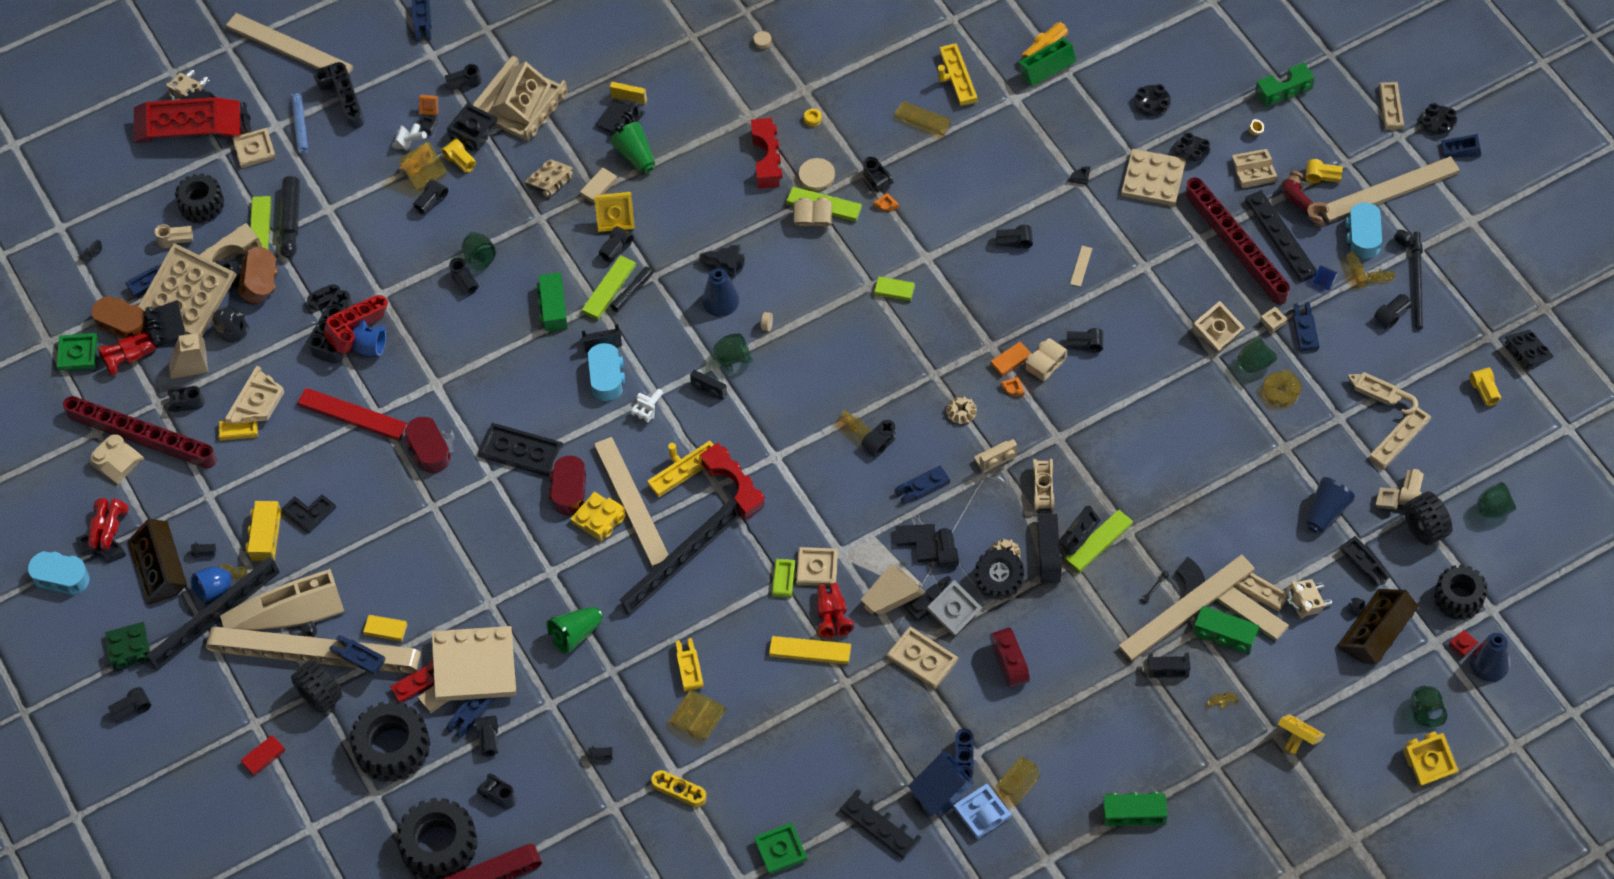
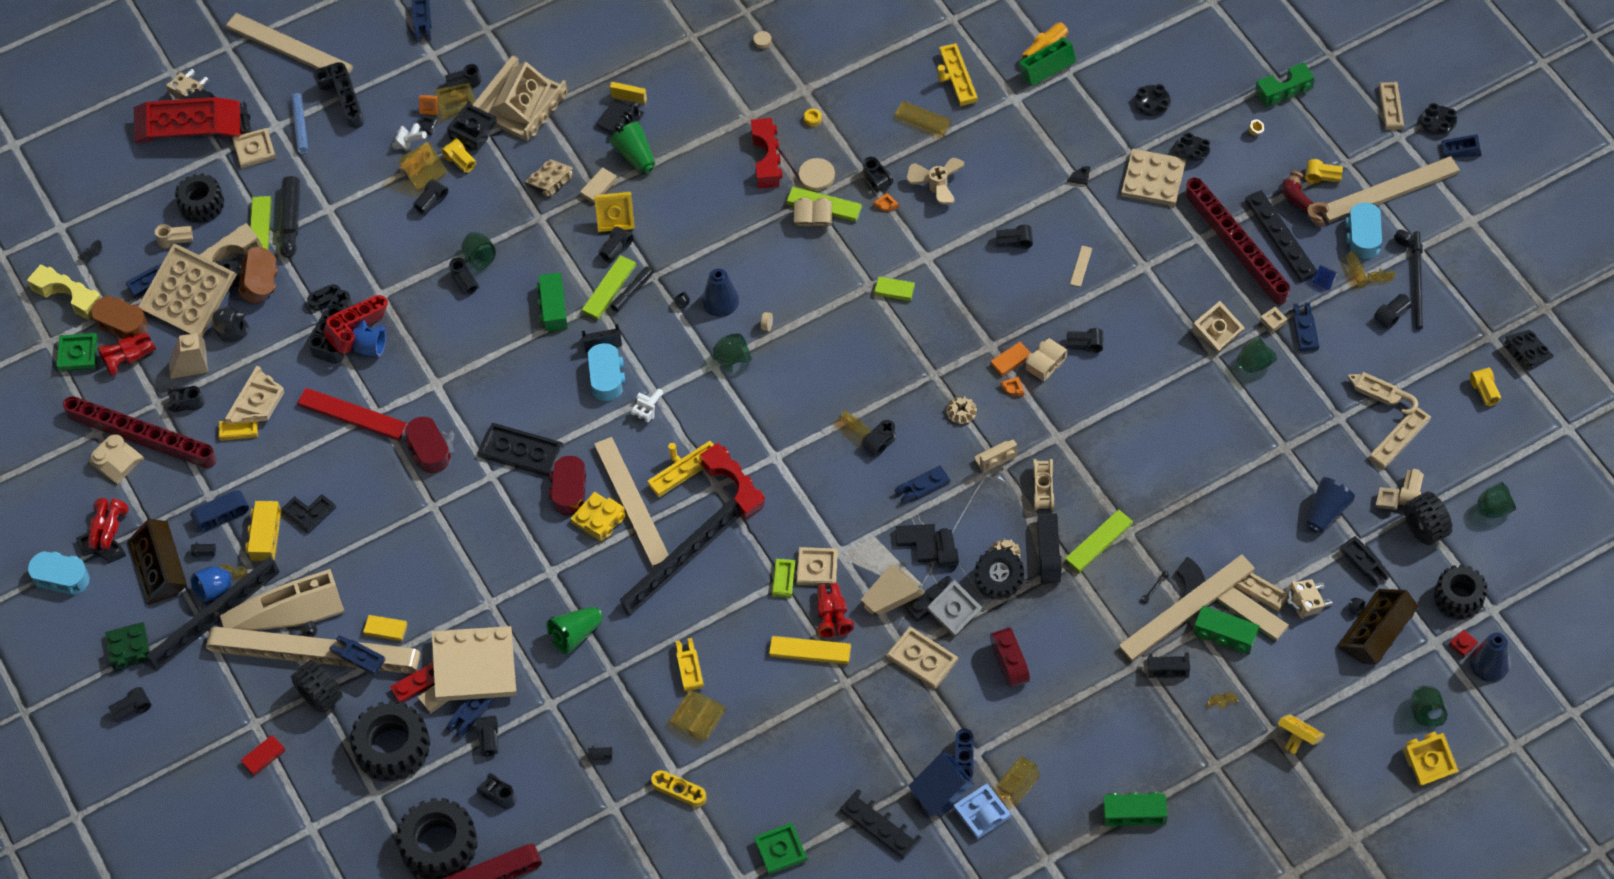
(47, 282): none -> light yellow arch
(164, 322): black hinge -> none
(219, 511): none -> dark blue beam
(454, 95): none -> clear yellow plate
(682, 299): none -> black hinge
(703, 382): black plate -> none
(725, 258): black rock -> none
(936, 178): none -> tan piece
(1080, 530): black hinge -> none
(1254, 168): tan slope -> none
(1286, 379): clear yellow plate -> none

